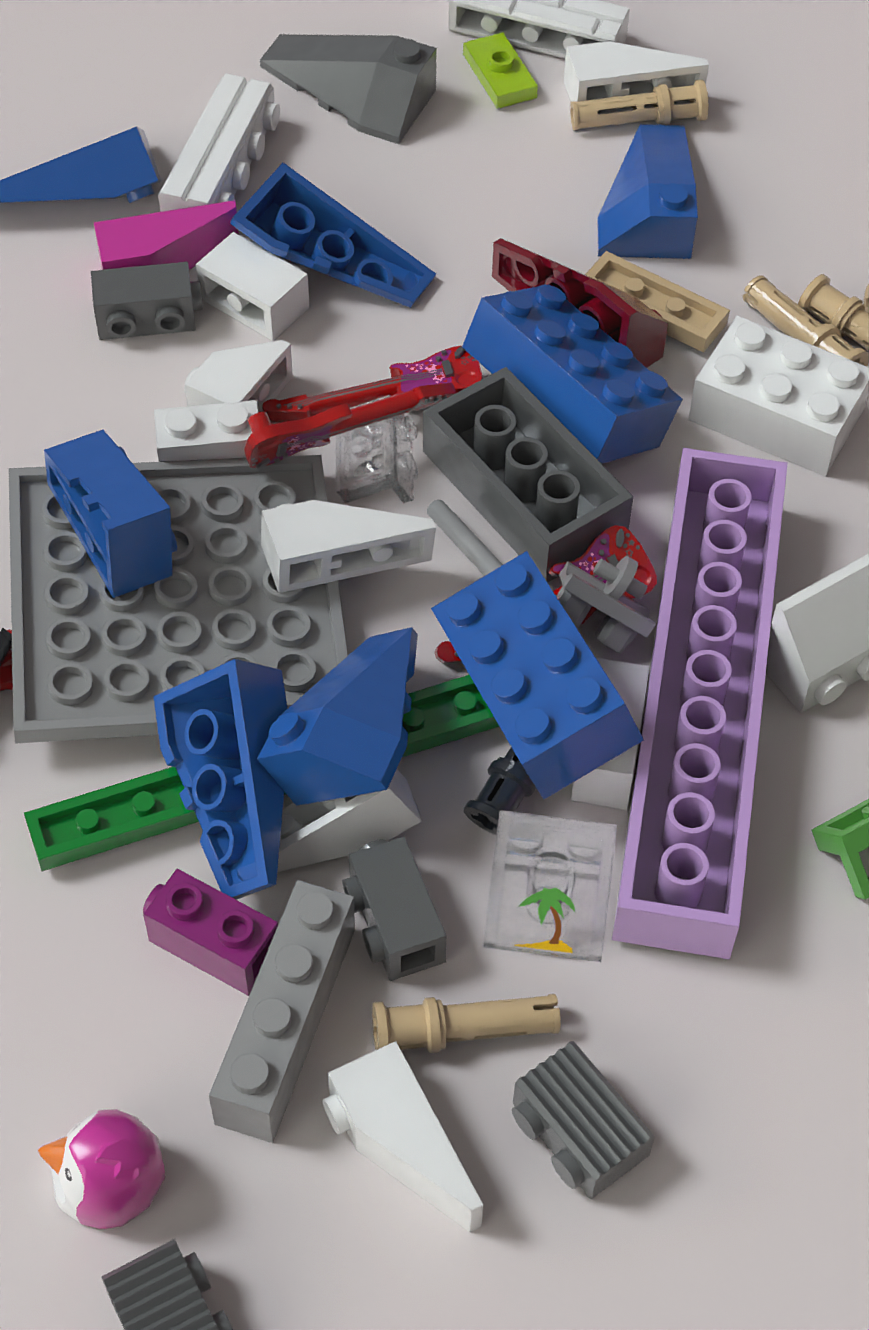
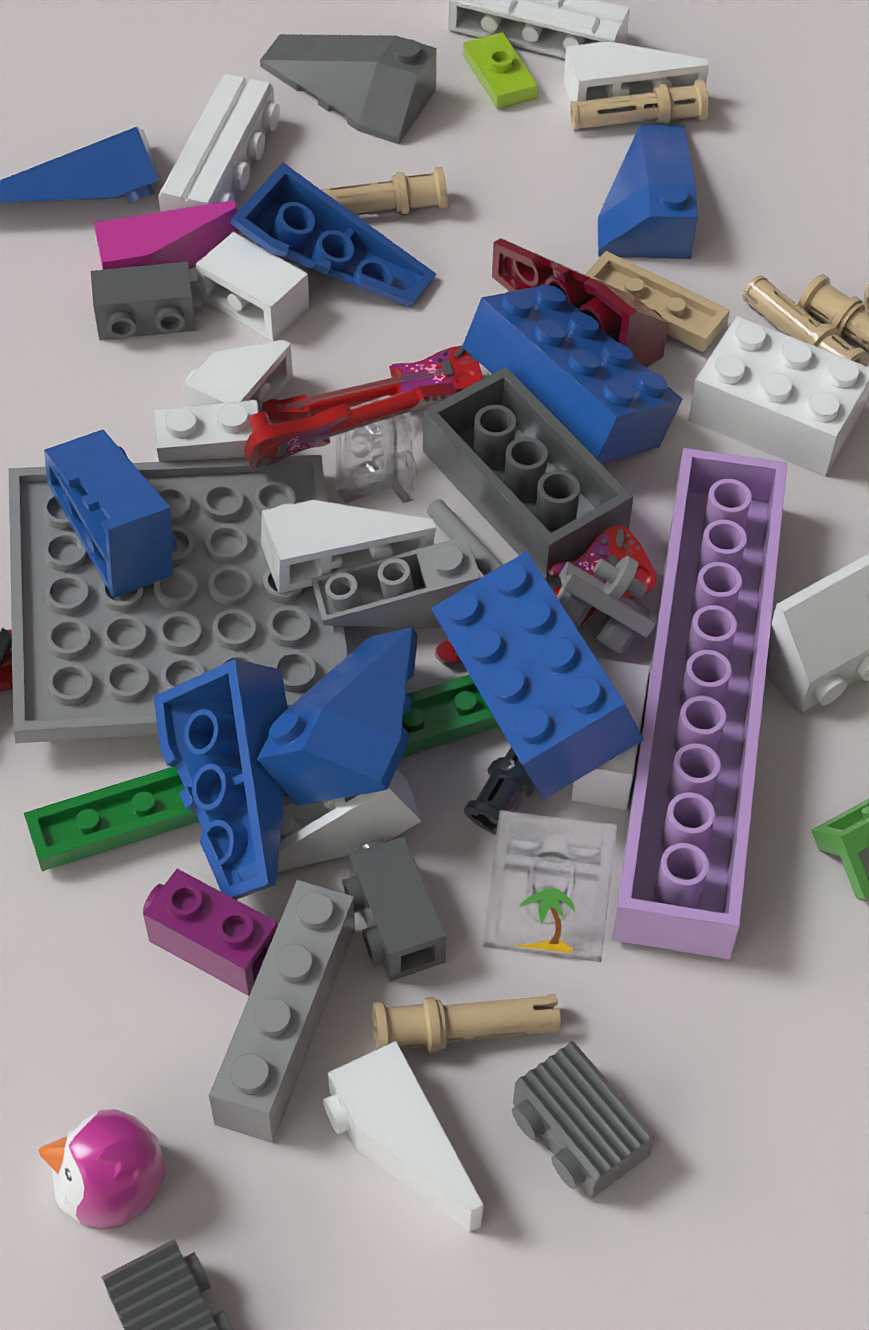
(396, 588): none -> light grey slope
(399, 193): none -> tan pin

